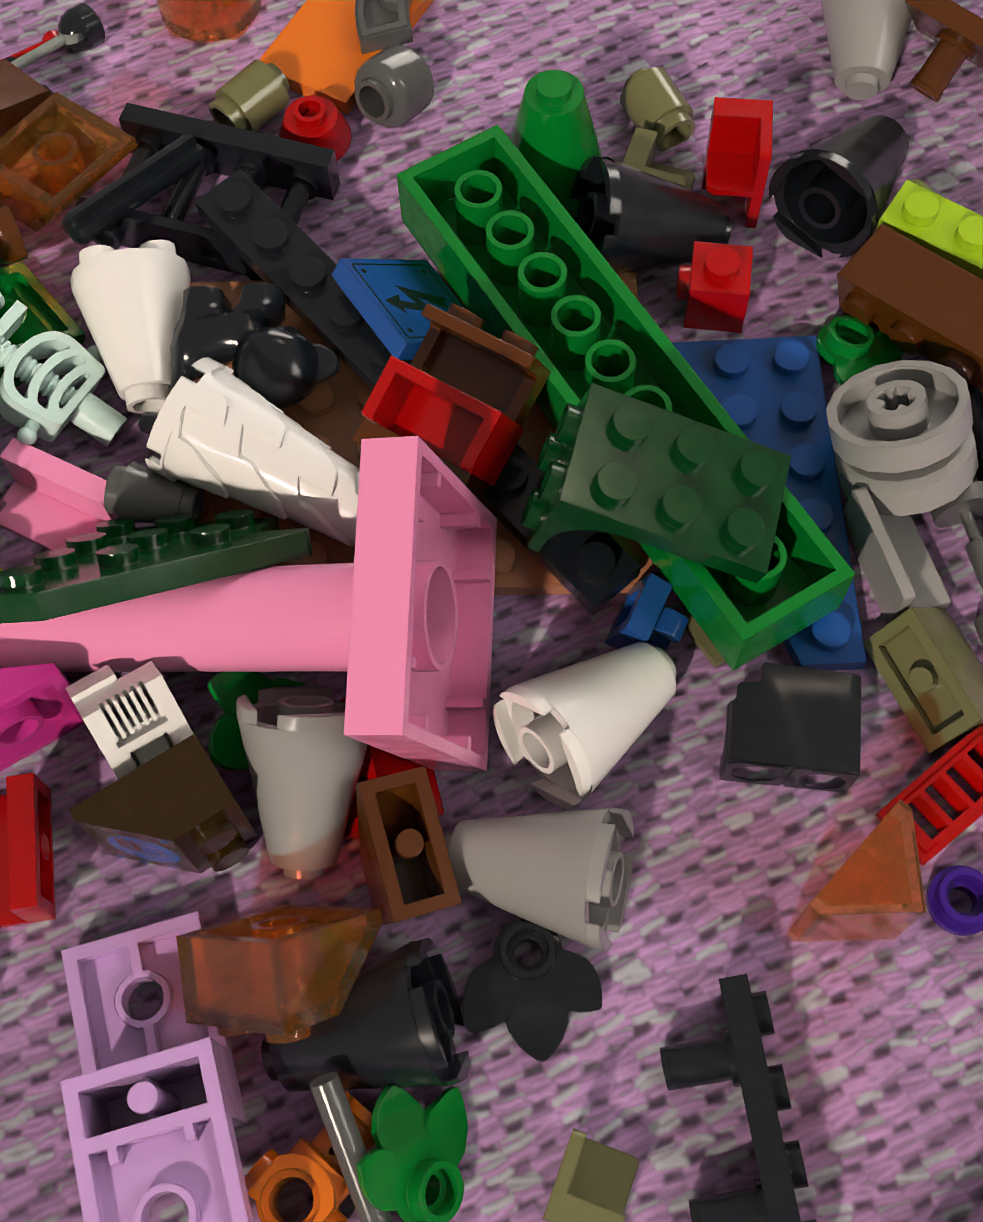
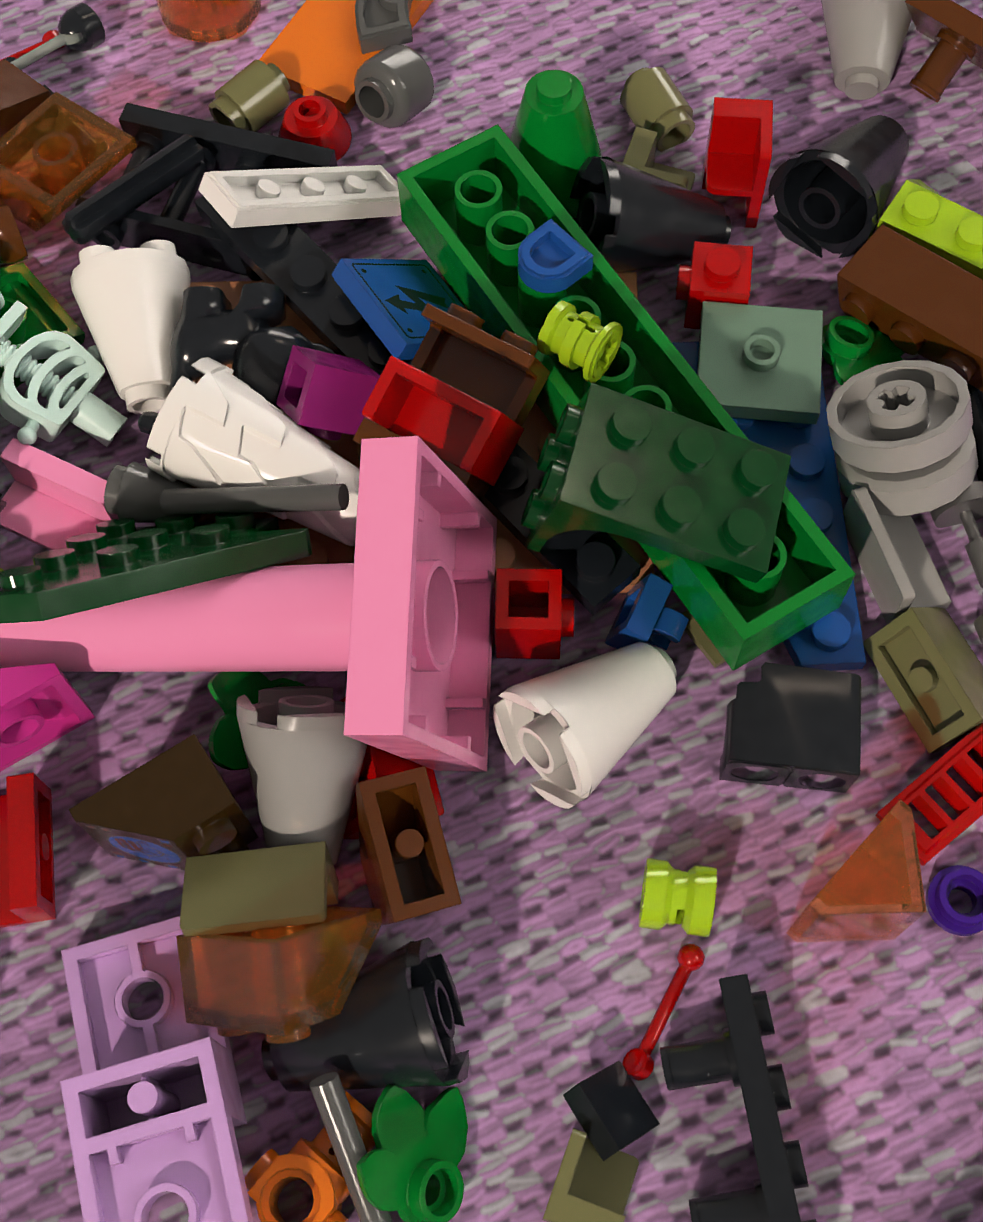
(129, 715): white piece -> none
(255, 499): none -> dark grey bar
(257, 889): none -> olive panel
(301, 194): none -> white tile
(325, 392): none -> magenta brick
(531, 613): none -> red brick
(532, 998): black plate -> none
(549, 869): light grey cone -> none
(552, 259): none -> blue tile
(580, 340): none -> lime bush
(610, 1110): none -> black tile
(638, 1060): none -> red hinge
(678, 897): none -> lime wheel
(762, 360): none -> sand green plate

